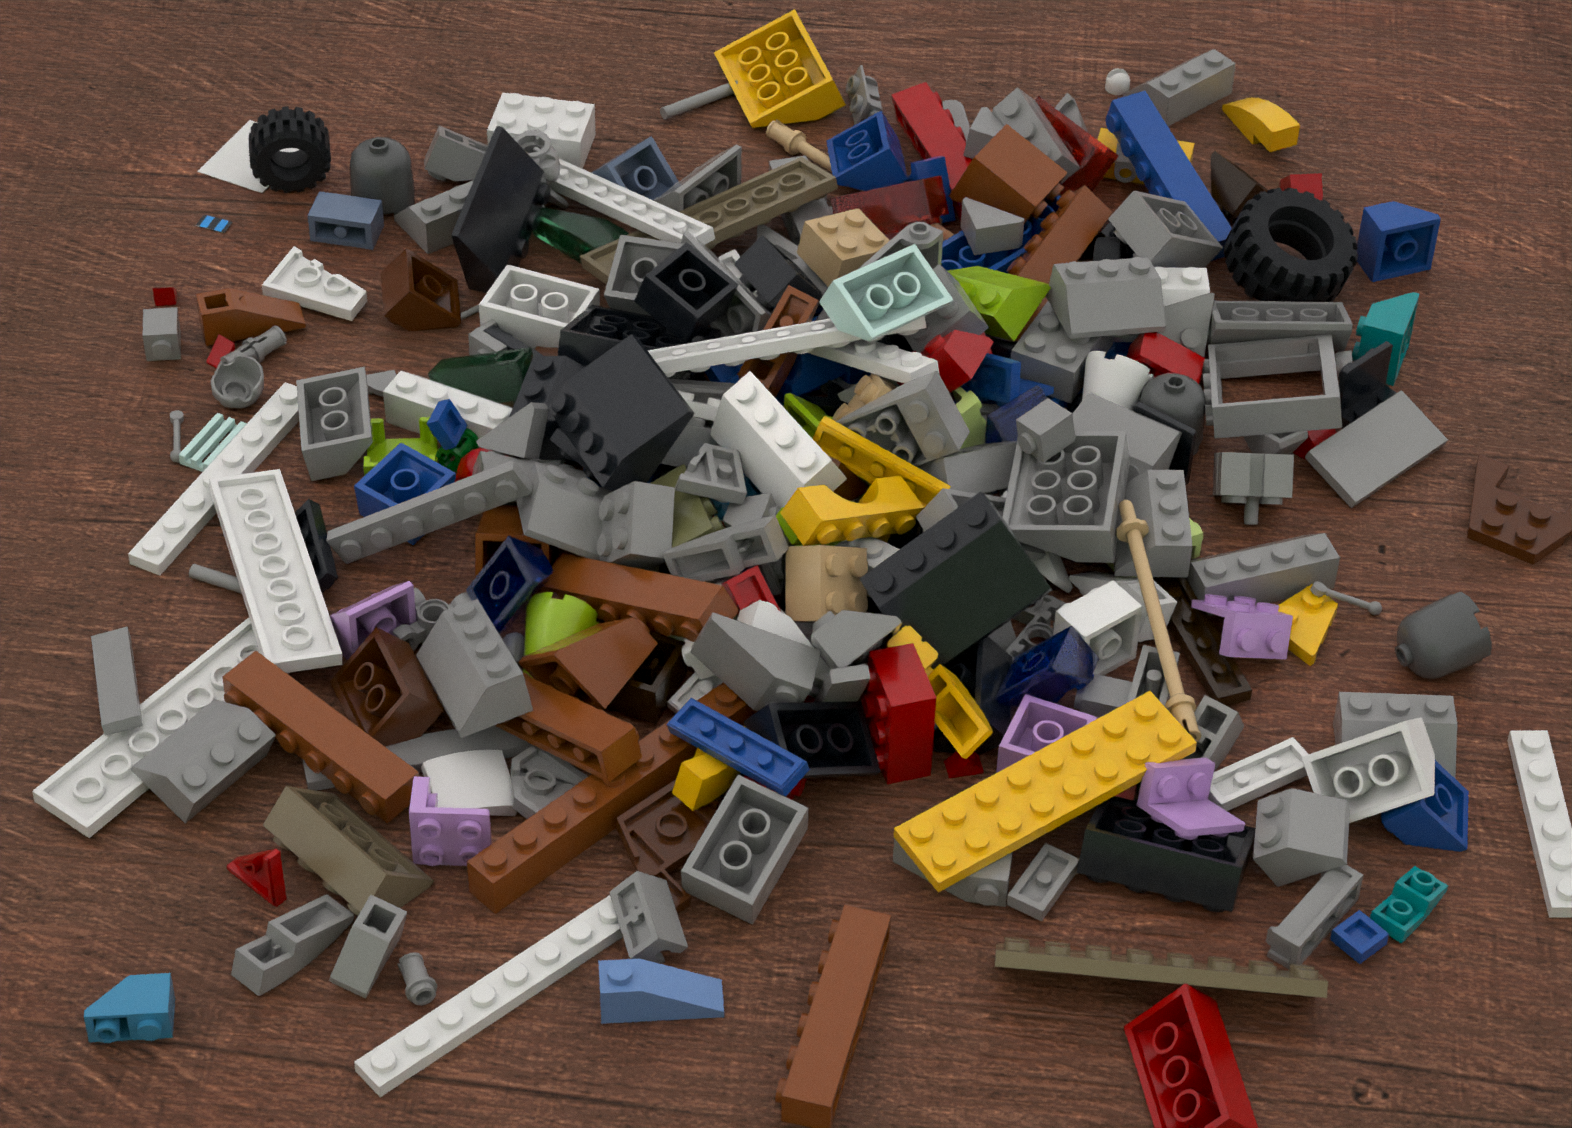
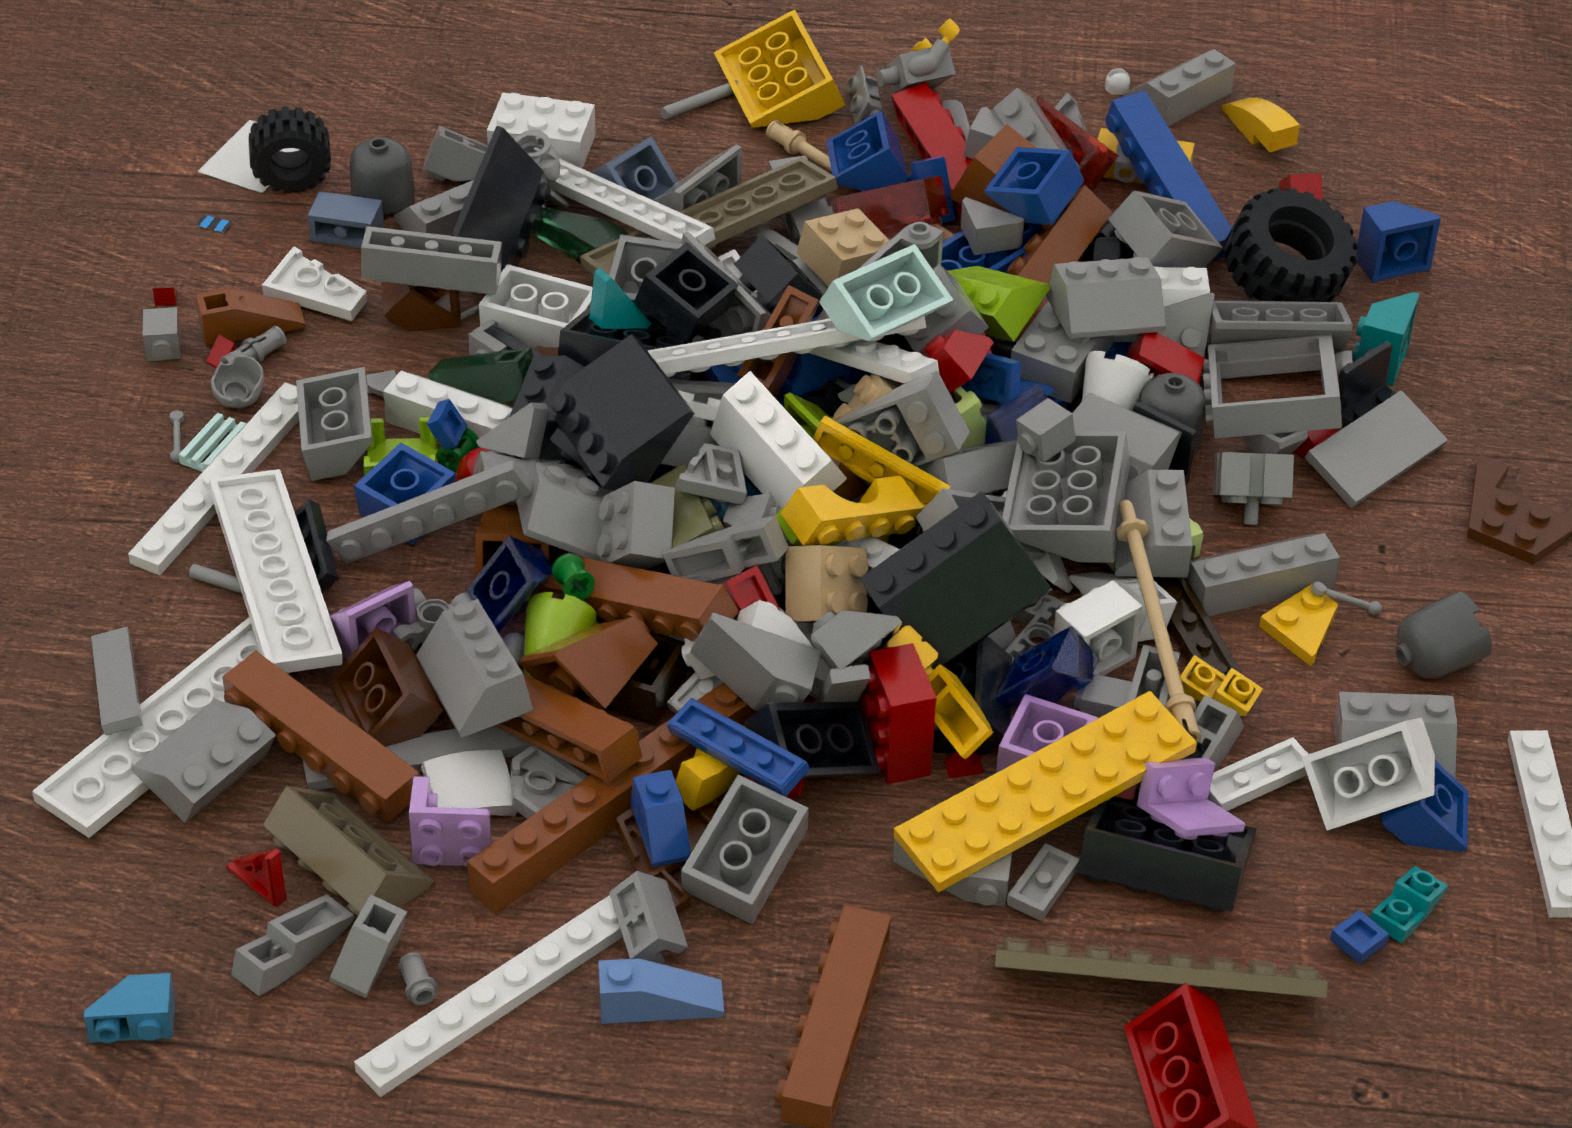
(431, 260): none -> light grey brick
(571, 573): none -> green bush
(612, 307): none -> teal slope
(660, 818): none -> blue slope
(925, 64): none -> light grey torso
(1036, 183): none -> blue slope
(1230, 689): none -> yellow slope
(1231, 186): dark brown slope -> none
(1248, 627): lavender bracket -> none
(1300, 835): light grey slope -> none
(1314, 916): light grey container -> none

